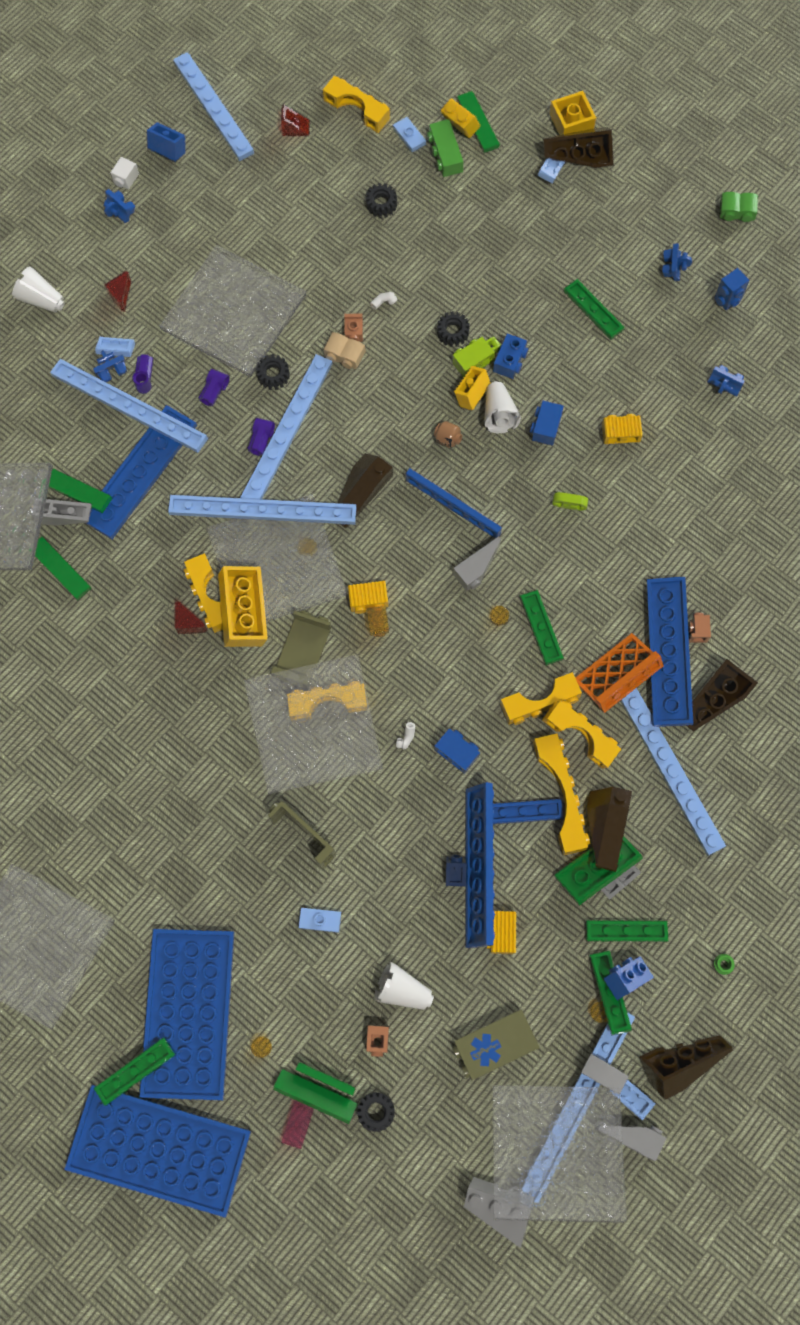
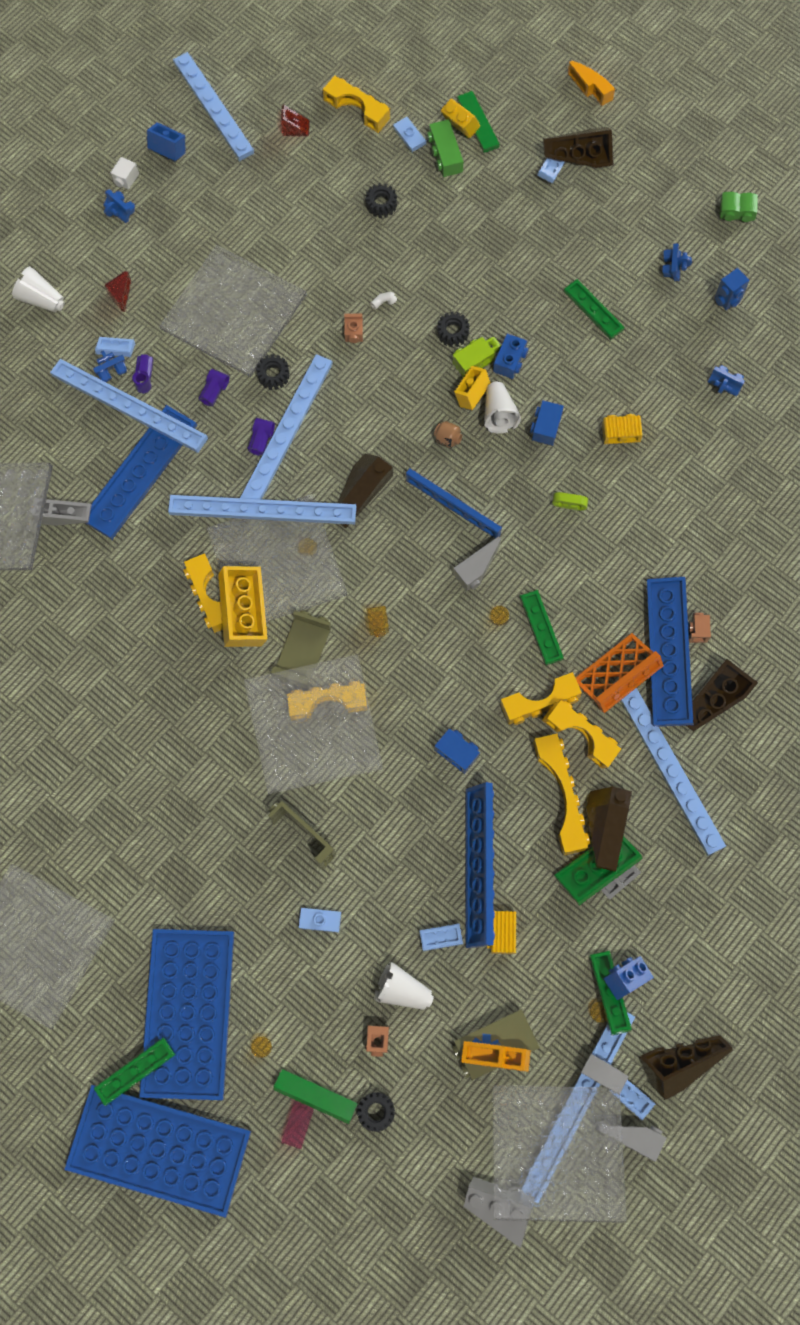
(61, 569): green tile -> none
(79, 491): green tile -> none
(187, 622): clear red slope -> none
(329, 1080): green tile -> none
(344, 350): tan brick -> none
(367, 596): yellow brick -> none
(408, 736): white arm -> none
(441, 937): none -> light blue plate
(456, 870): dark blue bracket -> none
(496, 1056): none -> light orange slope
(527, 811): blue tile -> none
(572, 114): yellow brick -> none
(591, 82): none -> light orange slope
(626, 931): green tile -> none
(730, 964): bright green plate -> none

